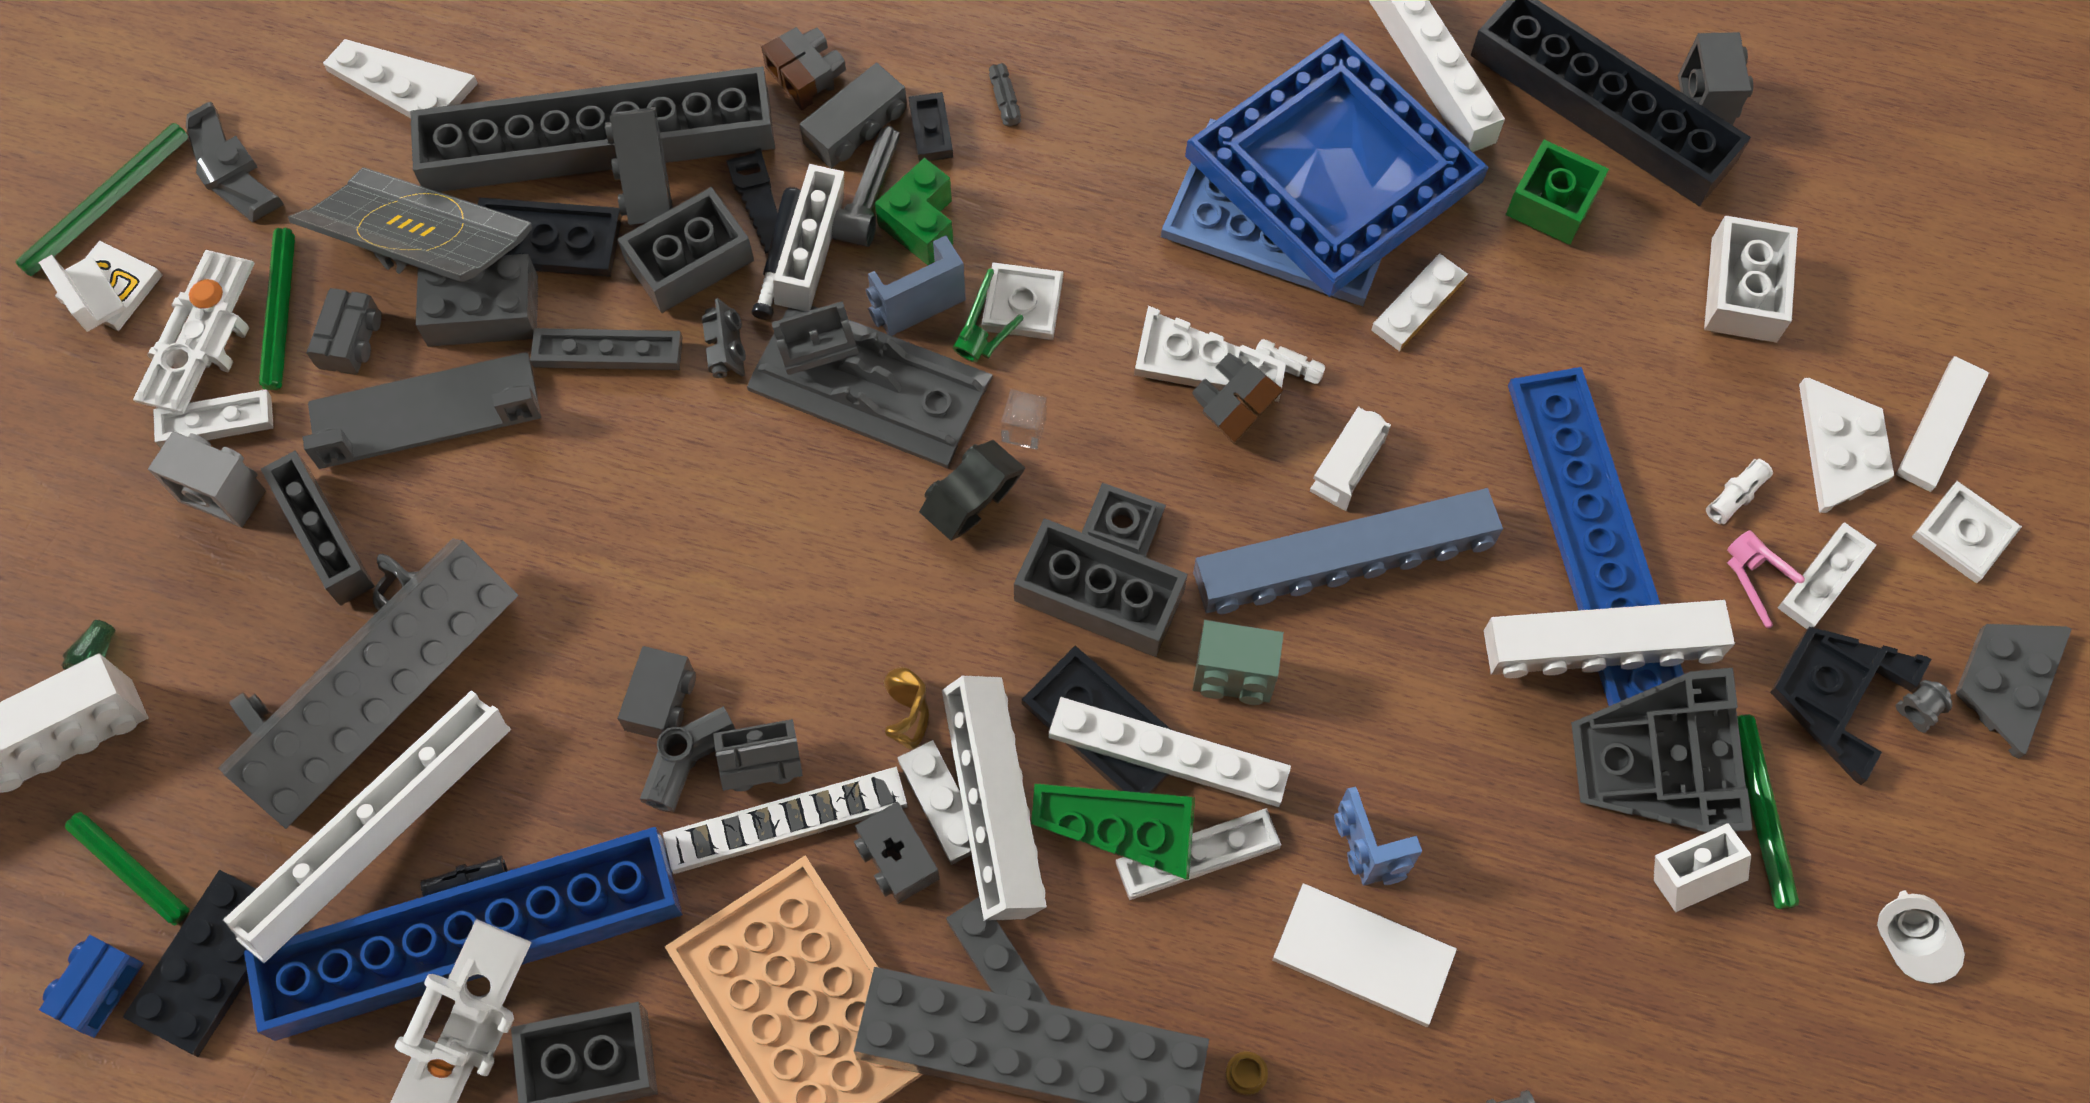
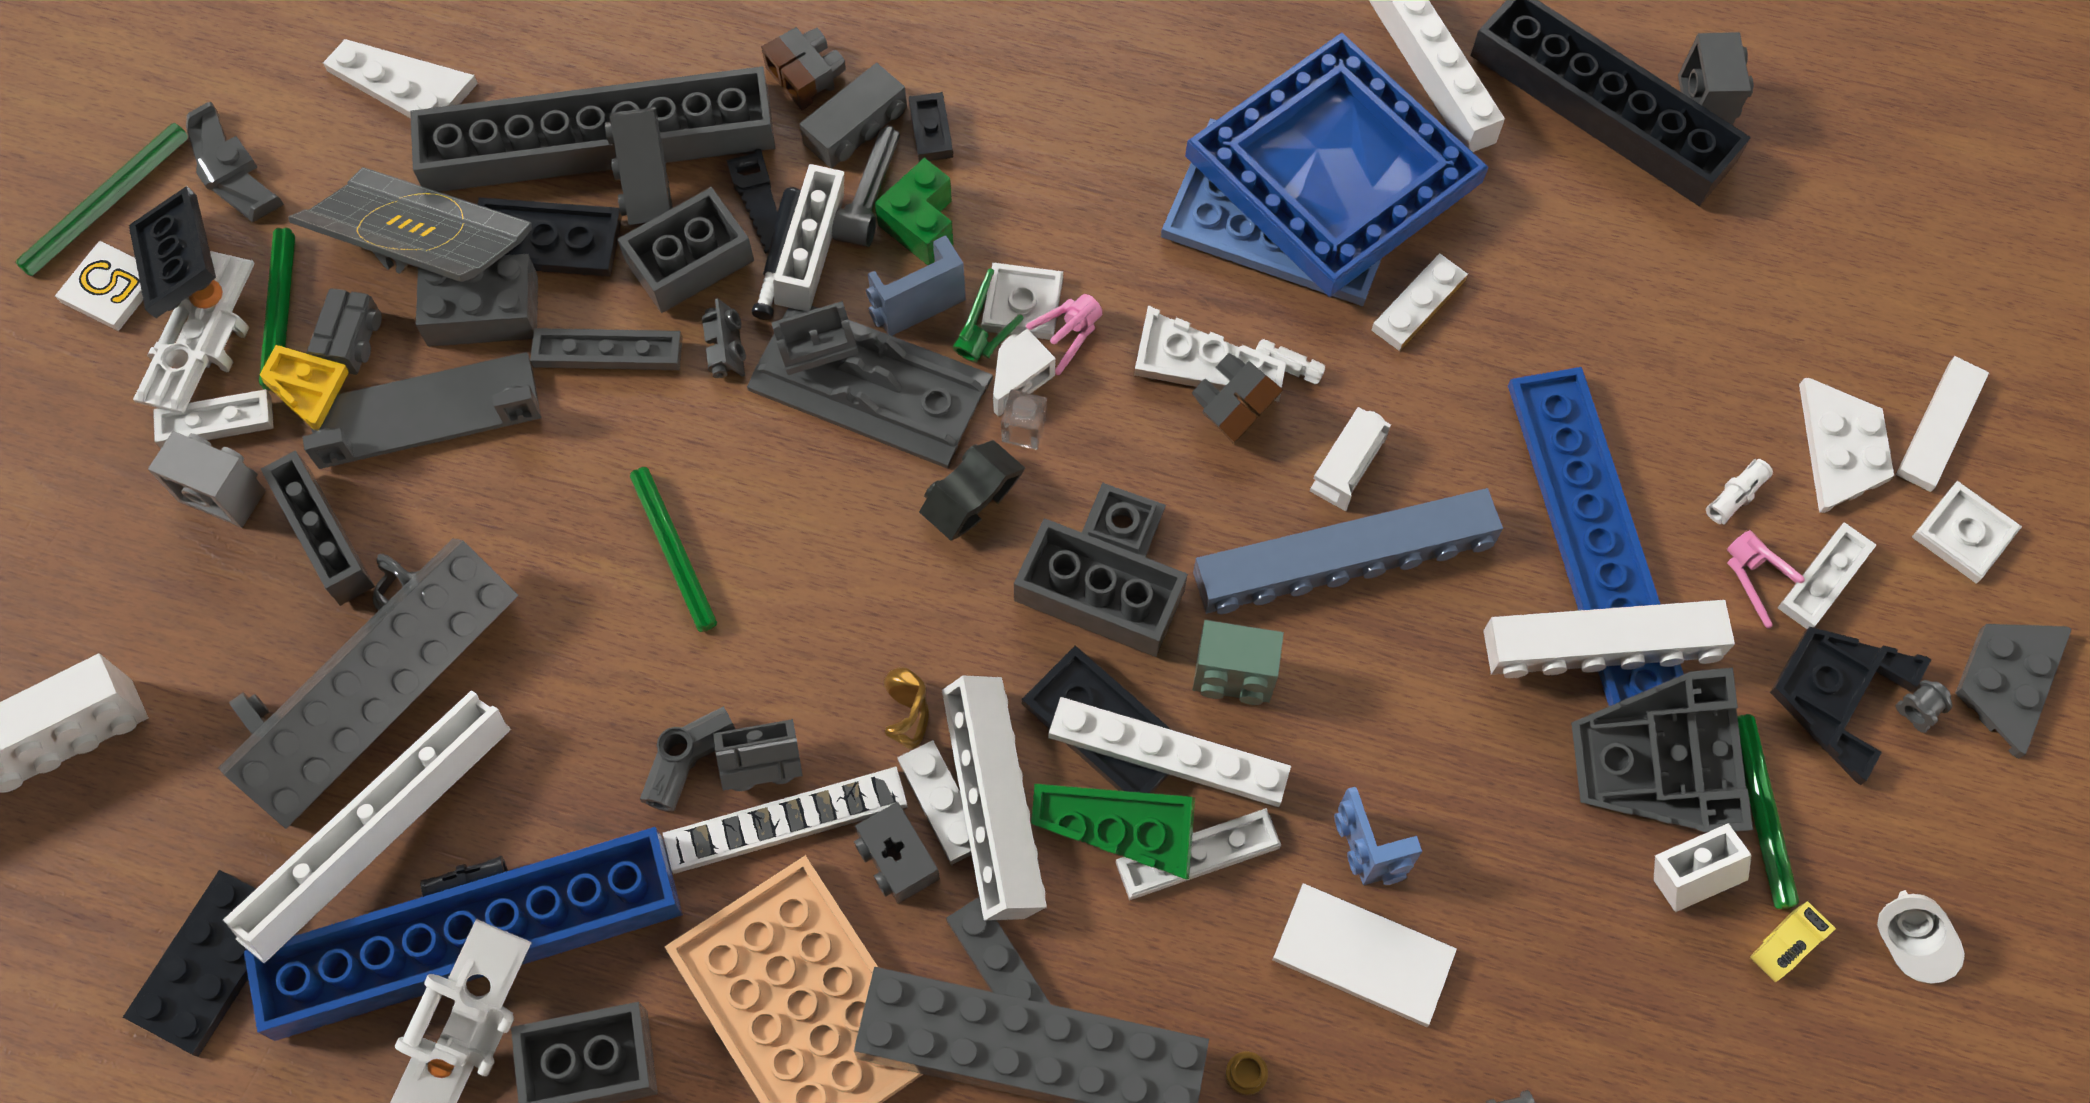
(84, 291): white panel -> none
(90, 985): blue brick -> none
(91, 642): clear green cone -> none
(127, 868): green axle -> none
(171, 252): none -> black plate
(304, 382): none -> yellow wing
(656, 692): dark grey brick -> none
(673, 549): none -> green axle
(1005, 94): dark grey axle -> none
(1021, 366): none -> white slope
(1079, 316): none -> bright pink plant
(1556, 191): green brick -> none
(1751, 279): white brick -> none
(1792, 941): none -> light yellow leg

